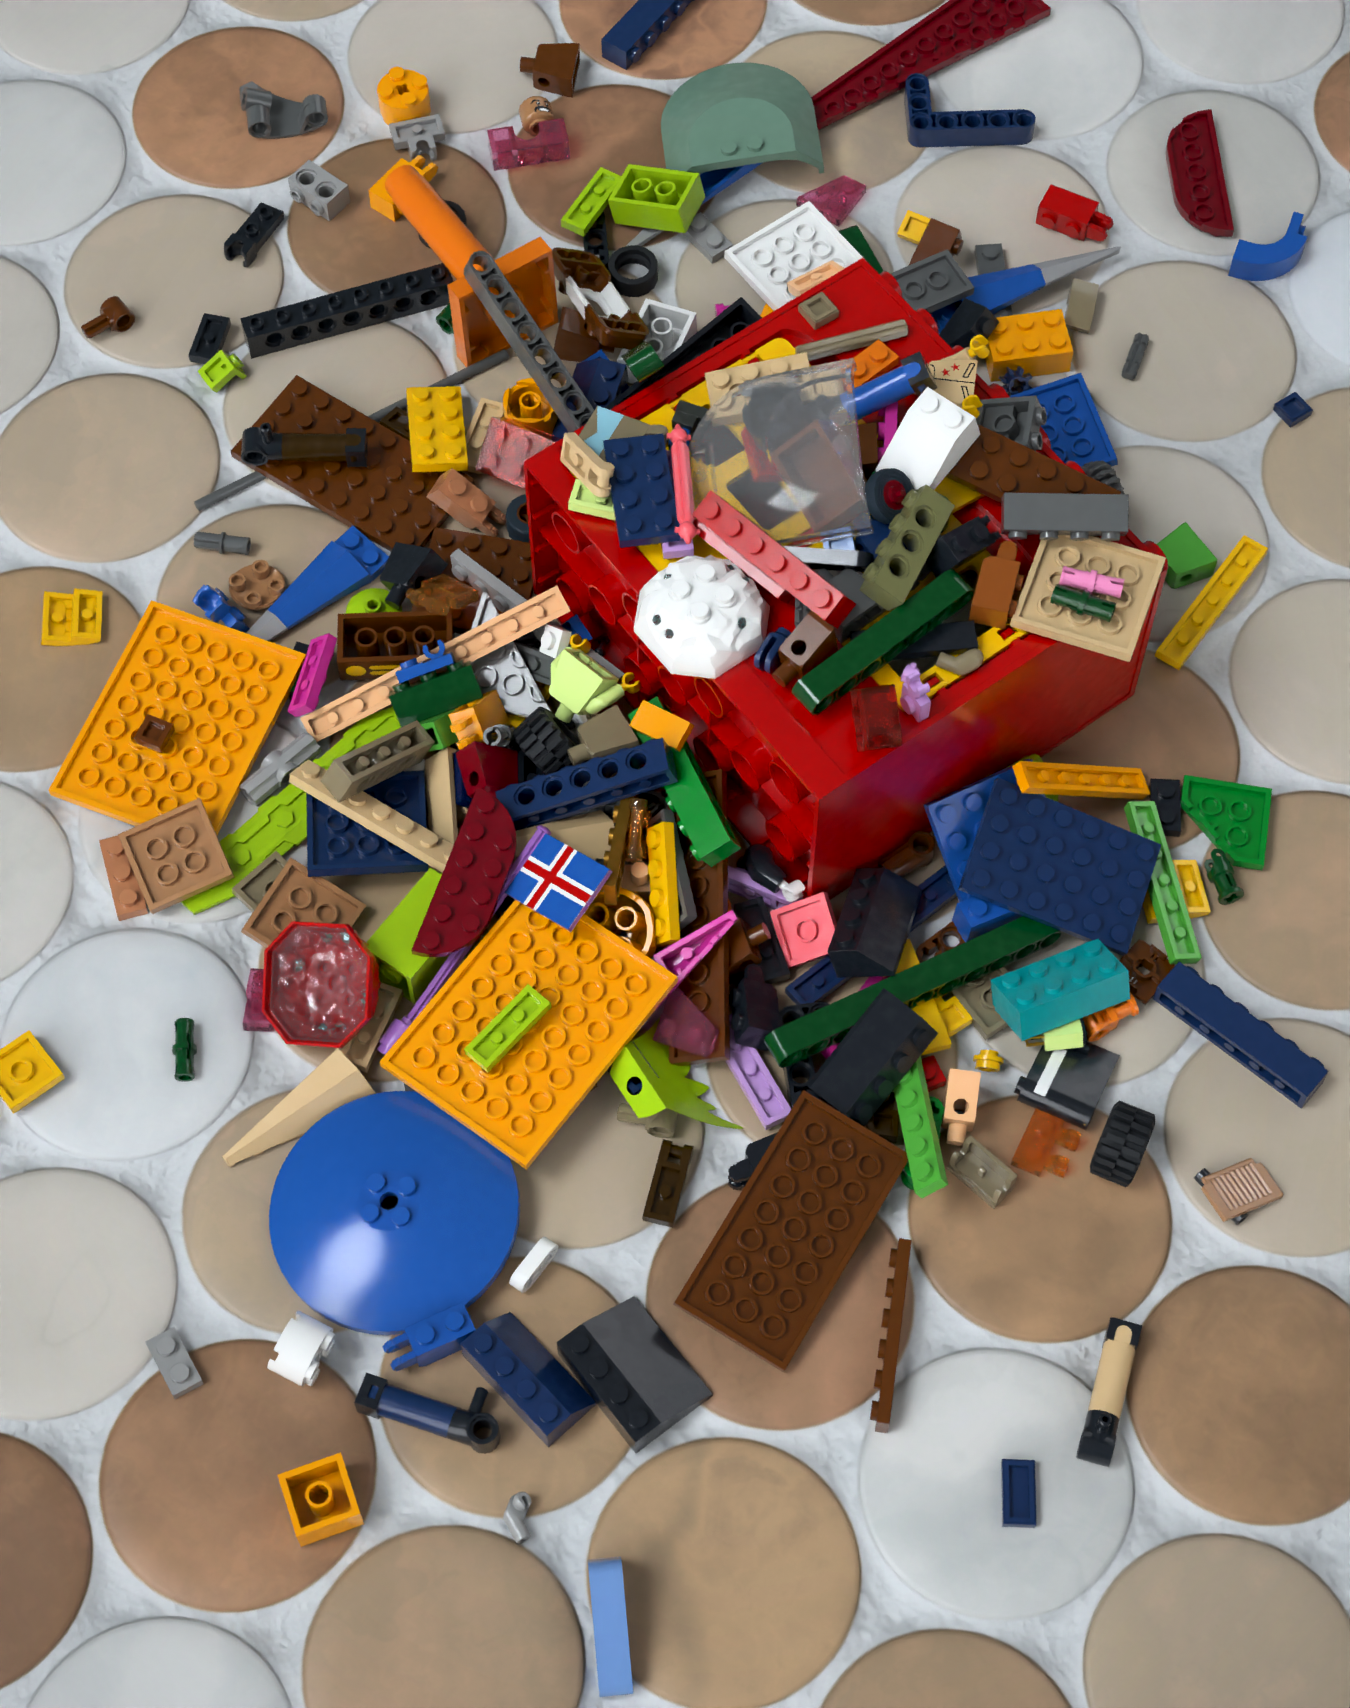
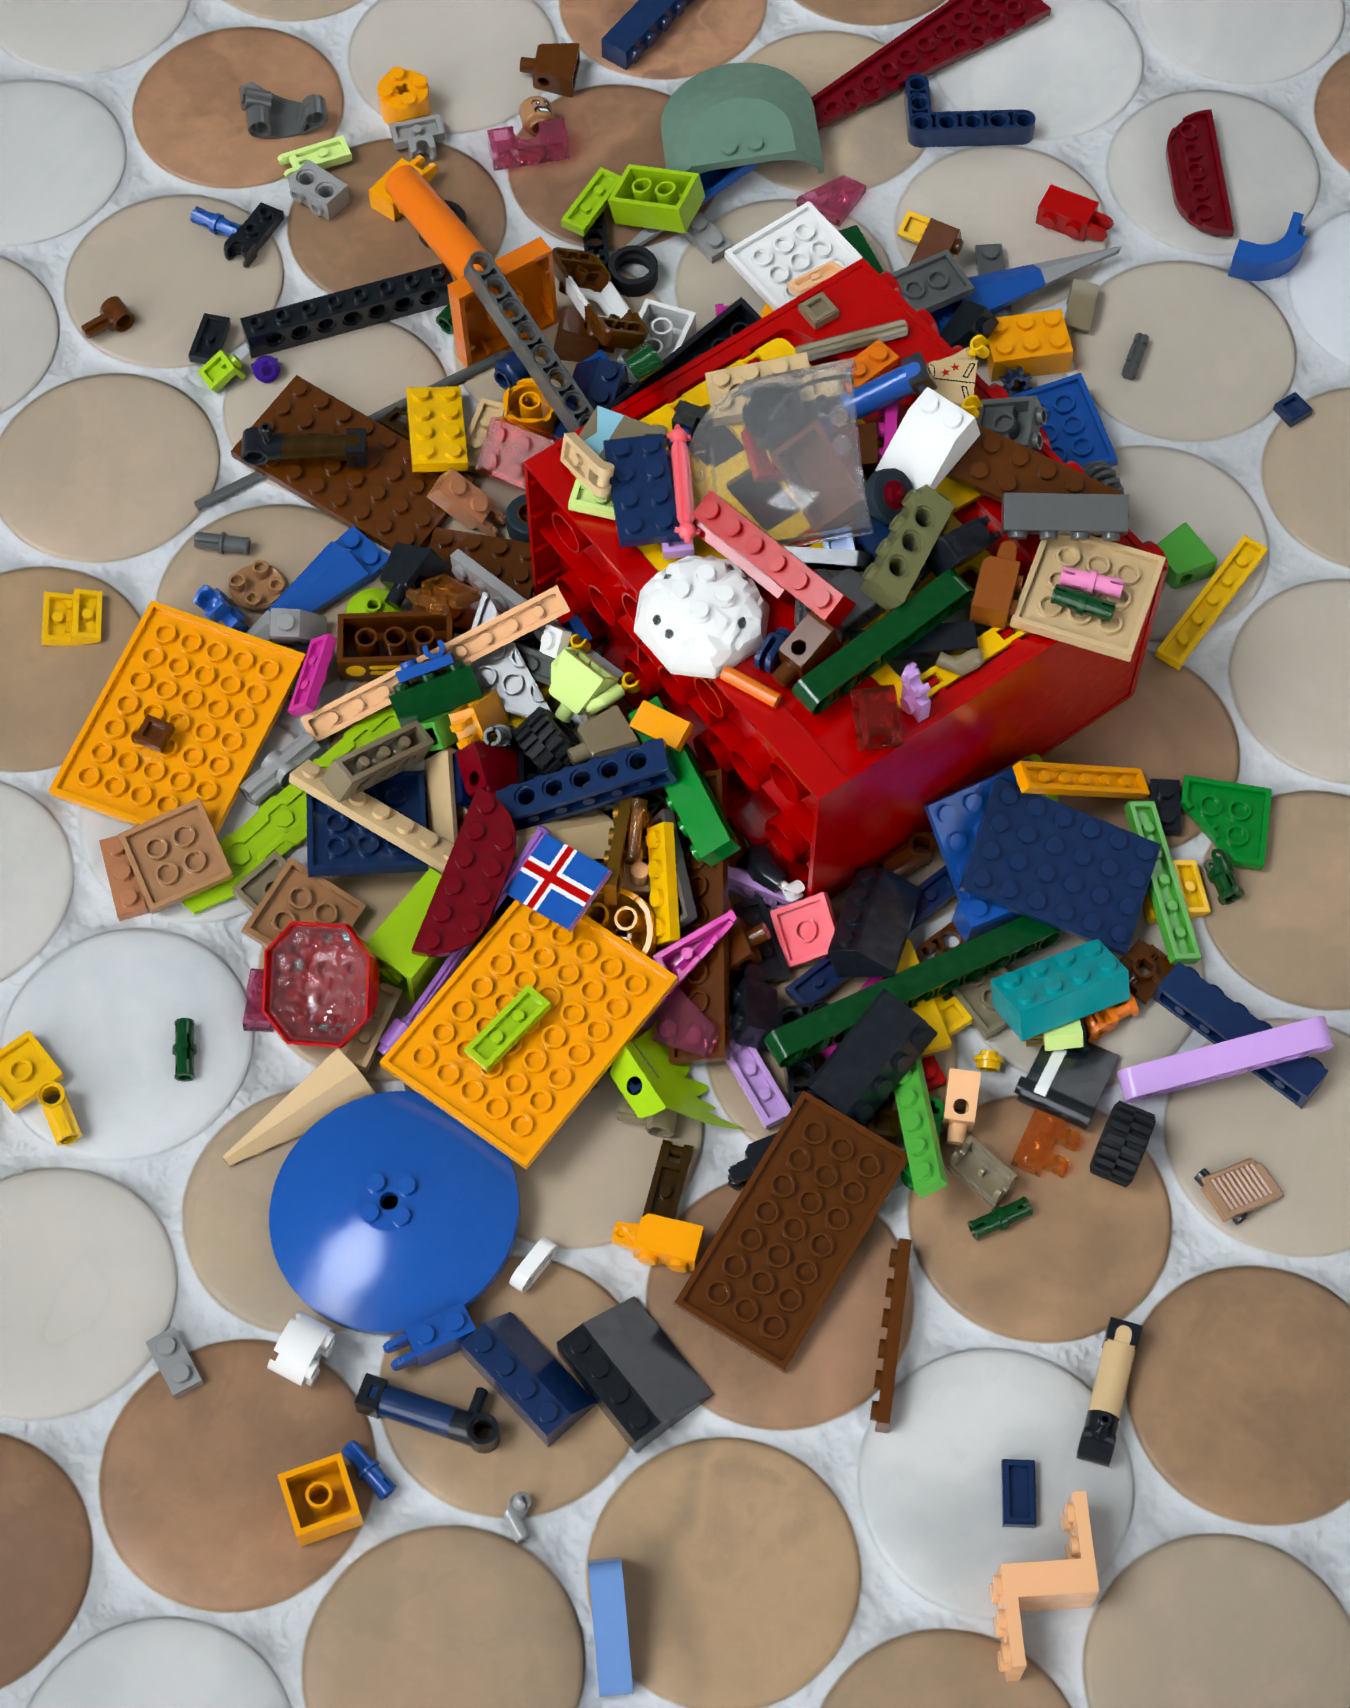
(59, 1114): none -> yellow piece
(214, 222): none -> blue pin
(266, 368): none -> dark purple plate
(295, 626): none -> light grey slope
(324, 154): none -> yellowish green hinge
(369, 1470): none -> blue axle
(509, 371): none -> dark blue head
(661, 1241): none -> light orange hinge
(751, 686): none -> orange piece
(1000, 1218): none -> dark green pin
(1044, 1586): none -> light nougat bracket
(1225, 1059): none -> lavender beam

